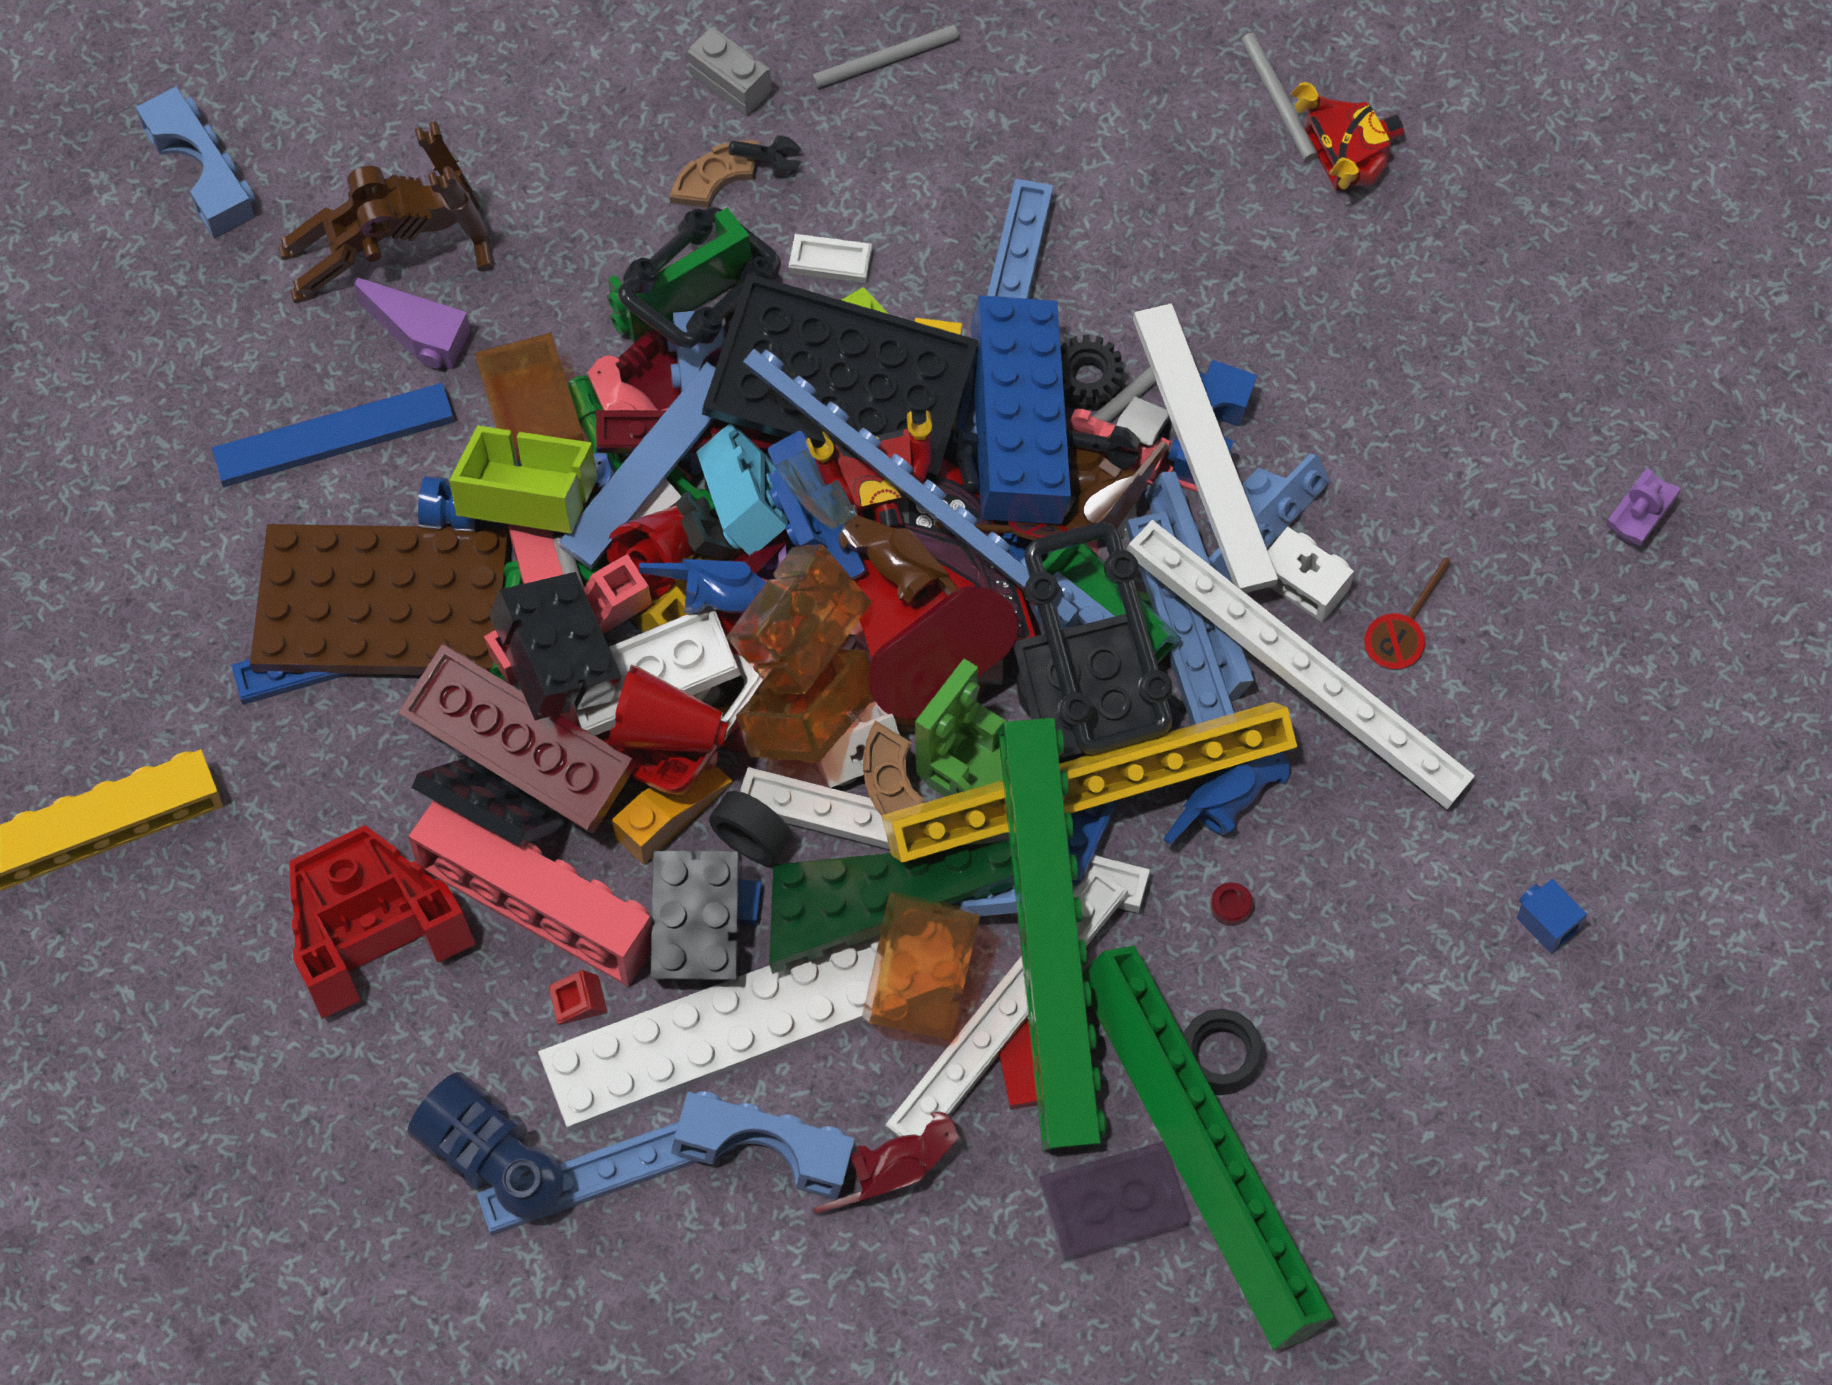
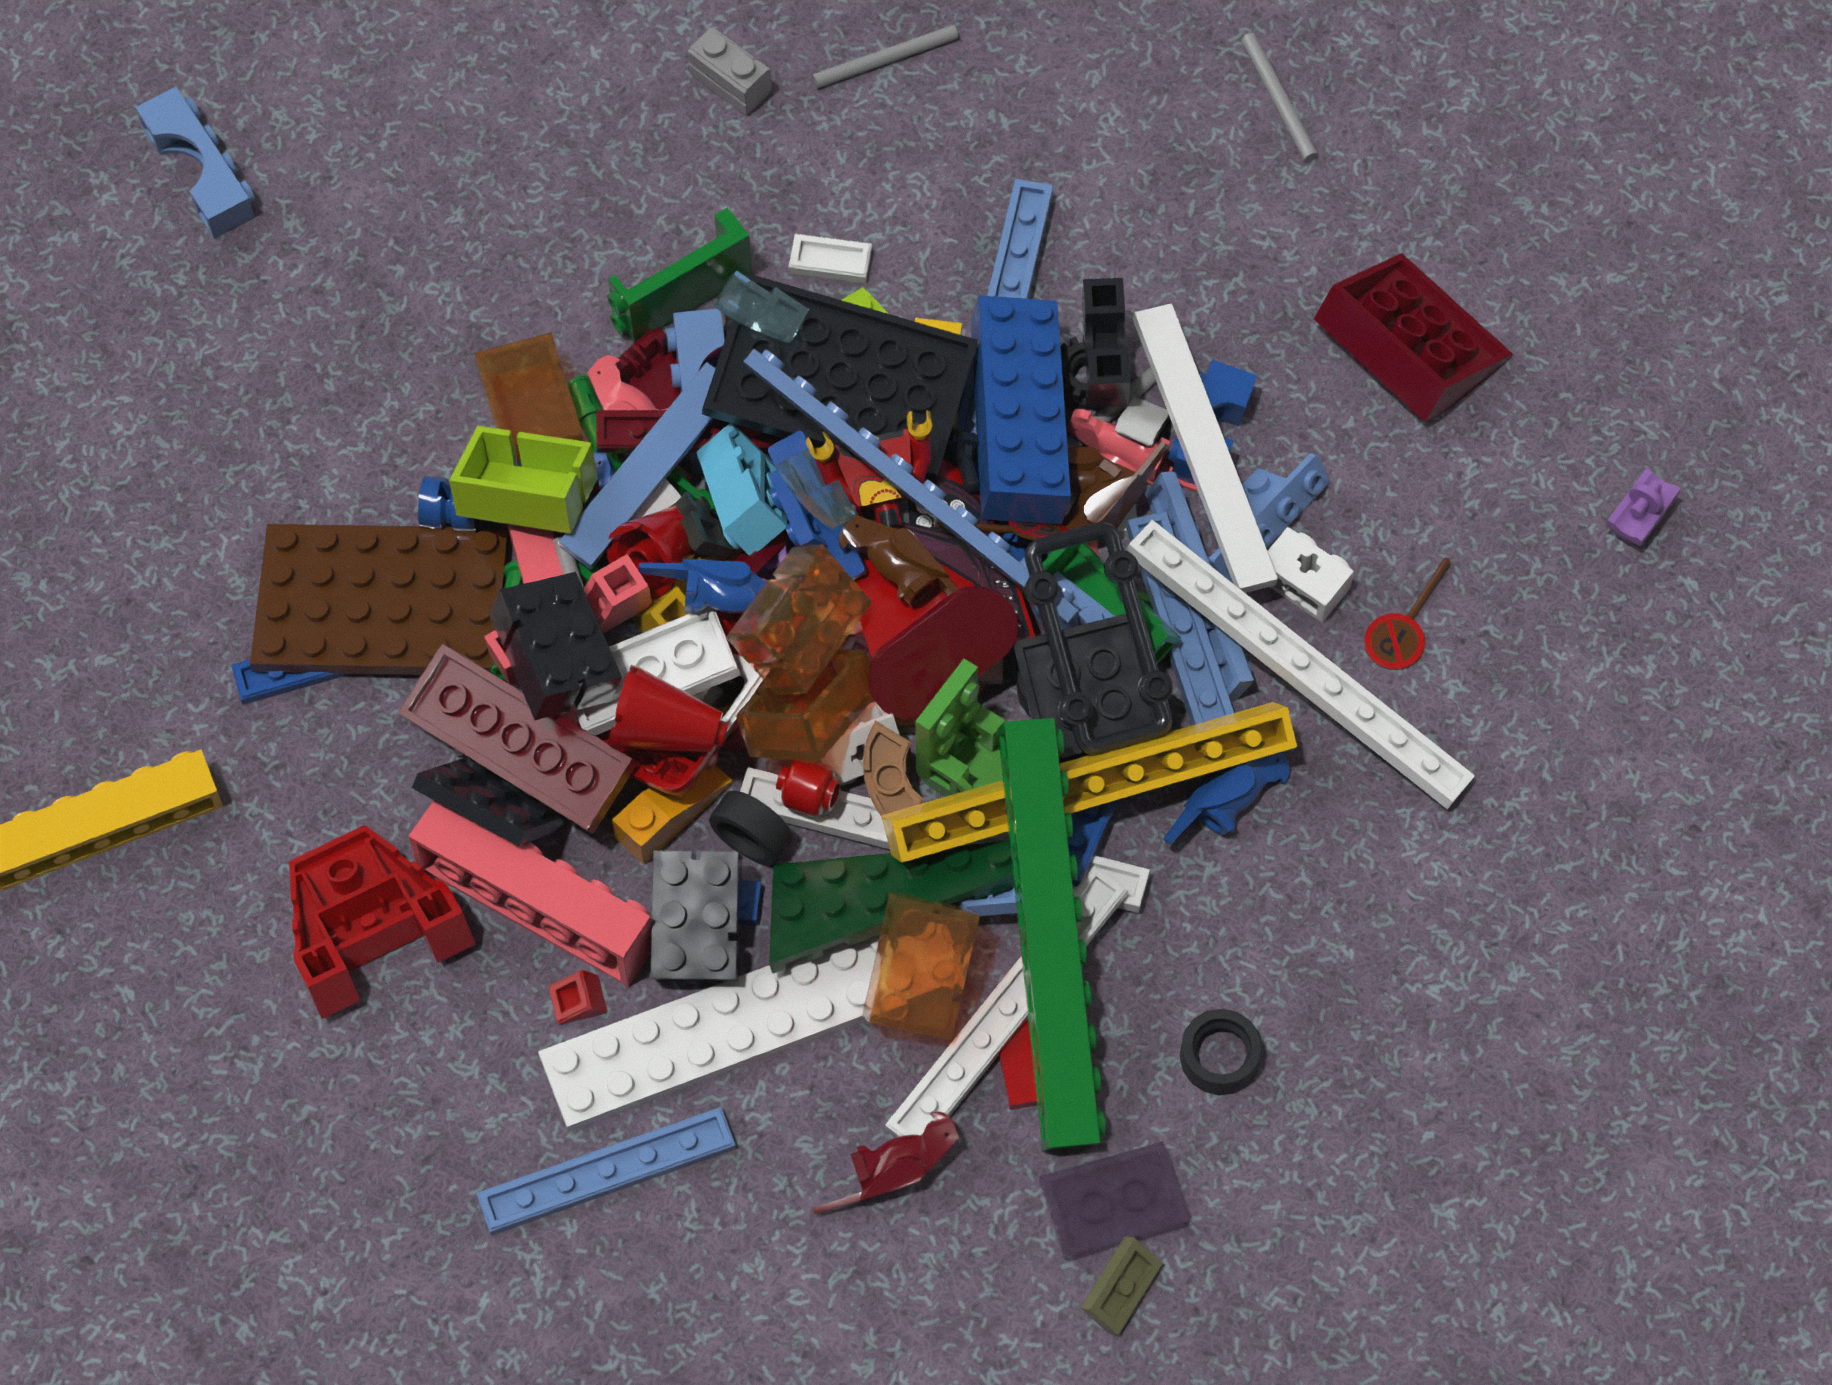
(332, 434): blue tile -> none
(389, 208): reddish brown piece -> none
(423, 327): medium lavender slope -> none
(485, 1146): dark blue cylinder -> none
(705, 322): black bar -> none
(710, 173): medium nougat tile -> none
(762, 311): none -> clear light blue slope
(771, 154): black bar -> none
(808, 787): none -> red head
(813, 1154): medium blue arch -> none
(1105, 342): none -> black arch
(1108, 445): black bar -> none
(1121, 1285): none -> olive plate
(1205, 1149): green brick -> none
(1231, 904): dark red tile -> none
(1347, 137): torso -> none
(1411, 335): none -> dark red slope
(1550, 915): blue brick -> none

